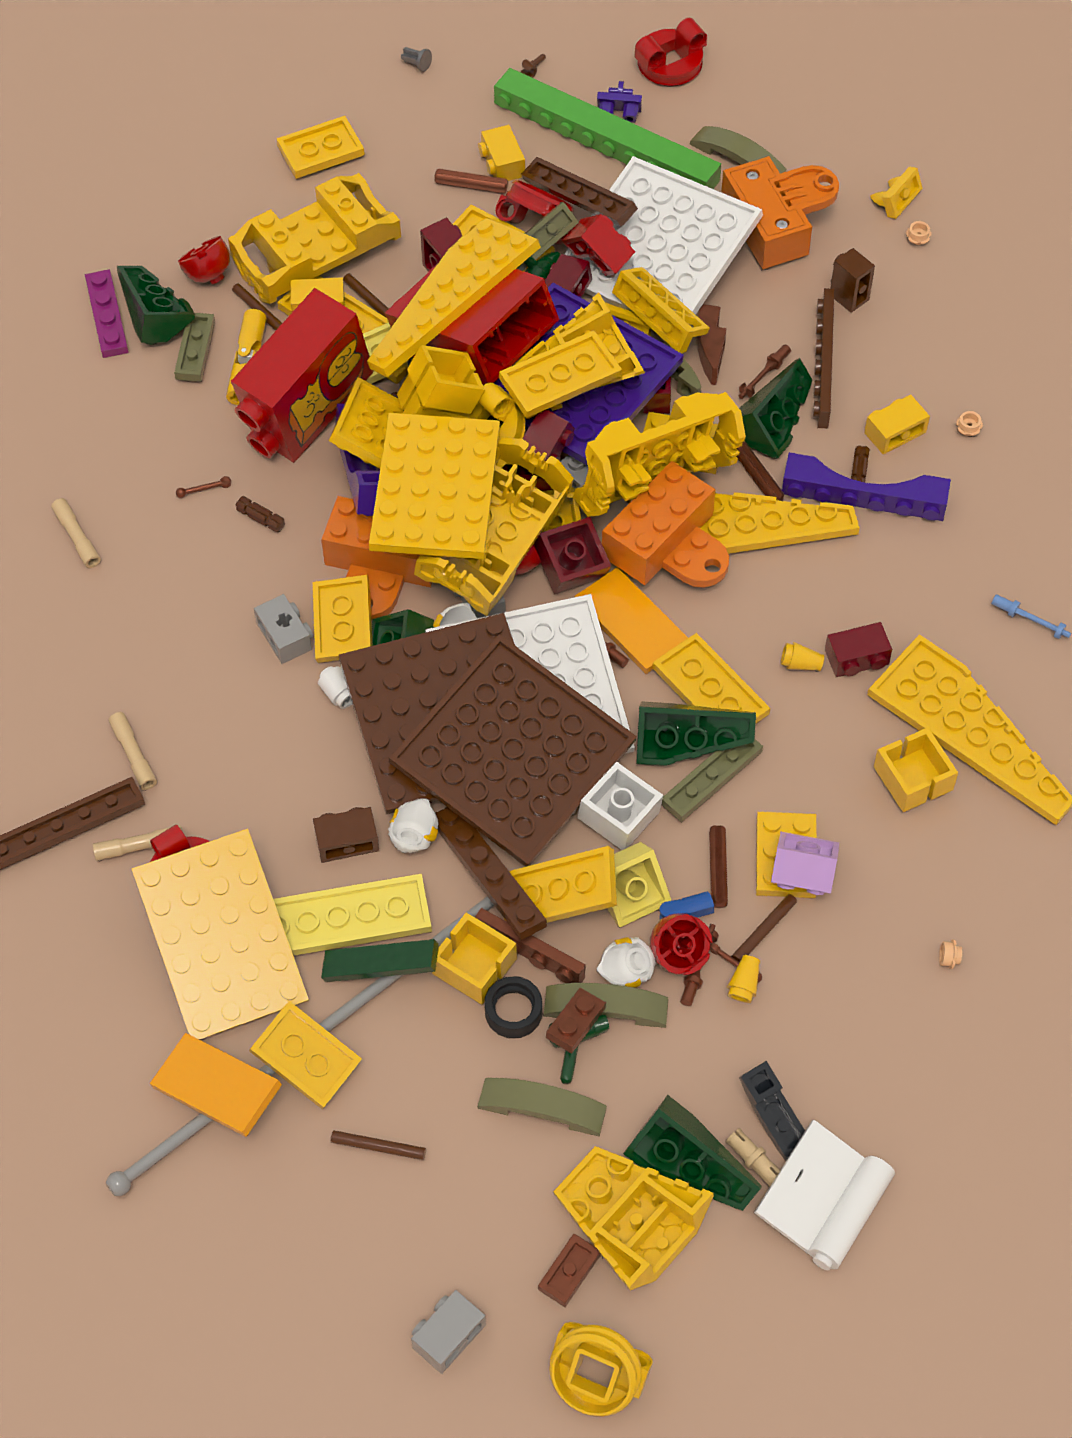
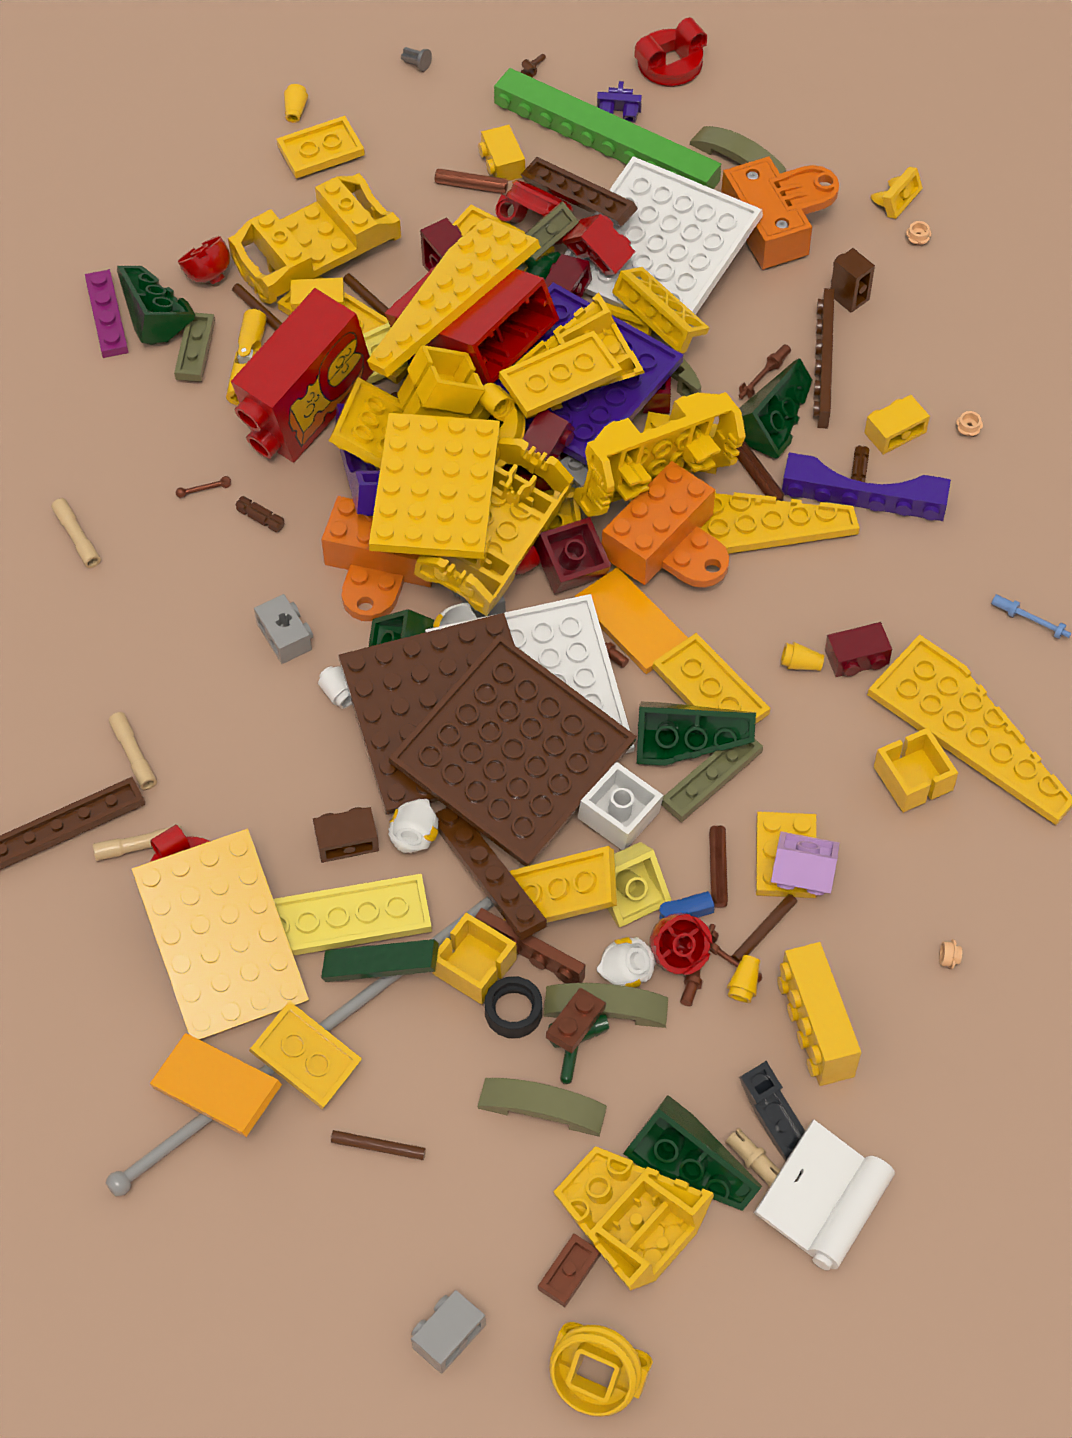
(295, 100): none -> yellow cone
(341, 616): yellow plate -> none
(713, 343): copper slope -> none
(819, 1014): none -> yellow brick

